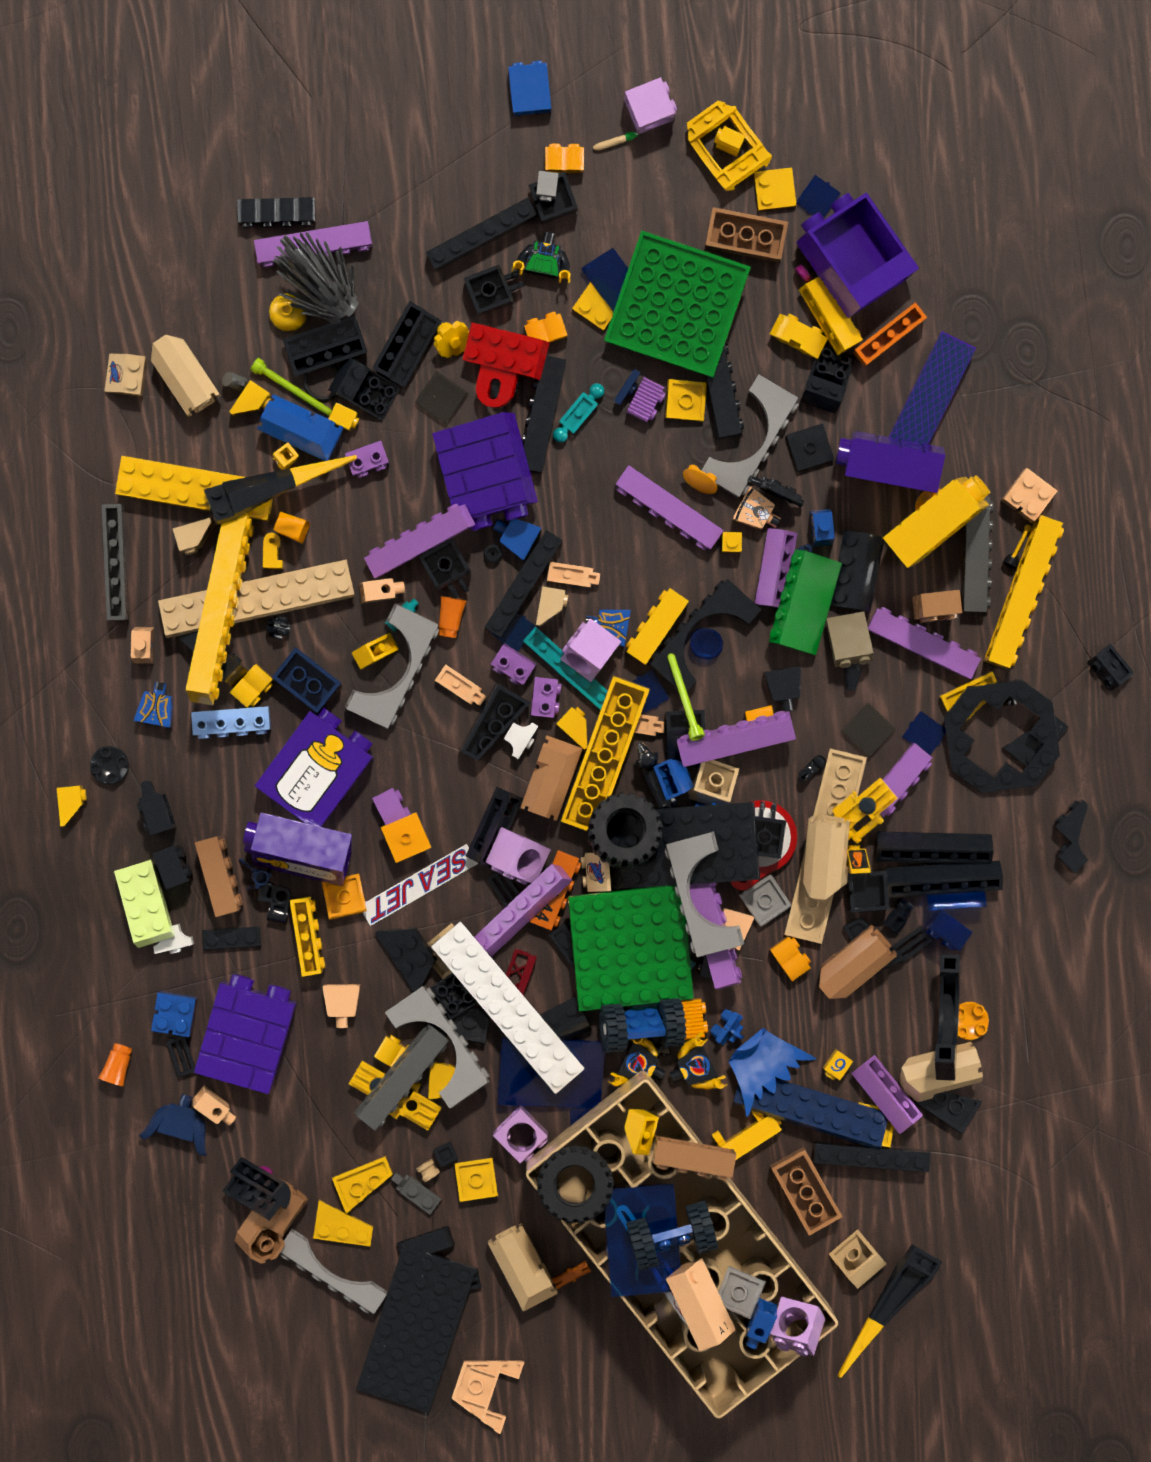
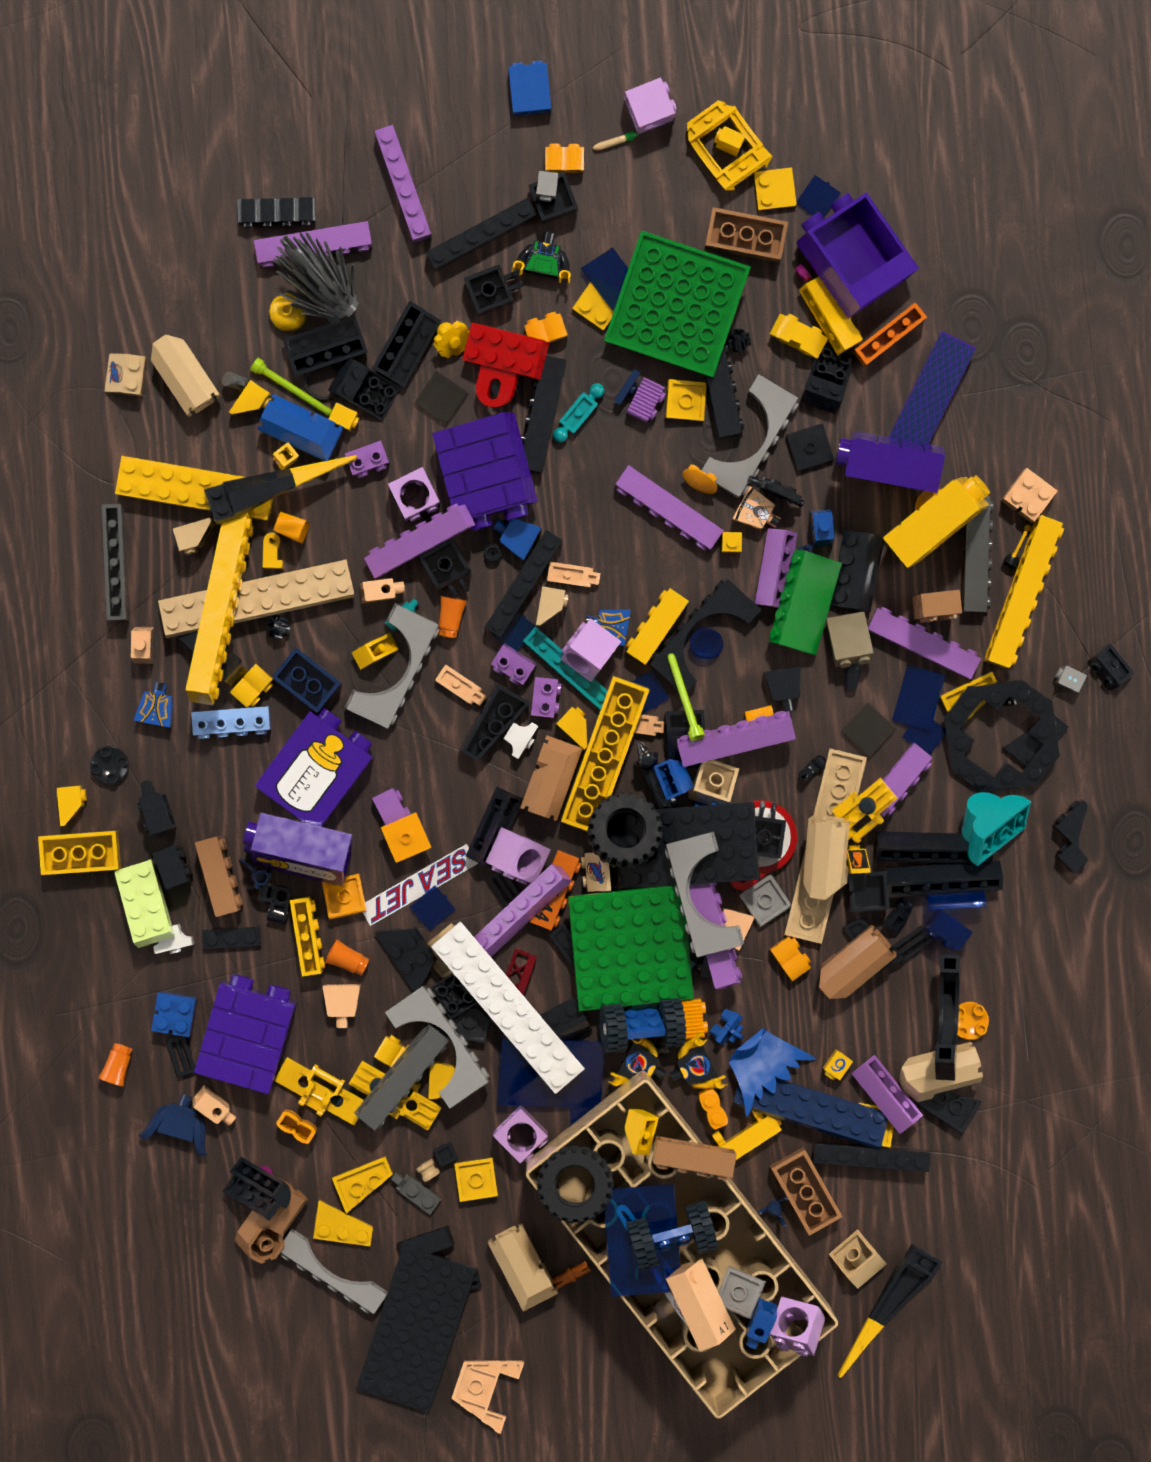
(79, 852): none -> yellow brick
(292, 1123): none -> light orange brick
(340, 1103): none -> yellow piece
(346, 958): none -> orange plant
(403, 184): none -> medium lavender brick
(420, 478): none -> lavender brick
(432, 907): none -> clear blue piece
(711, 1103): none -> light orange brick
(738, 340): none -> black gear
(775, 1209): none -> dark blue plant
(918, 697): none -> clear blue piece
(992, 823): none -> teal brick
(1070, 678): none -> light grey brick

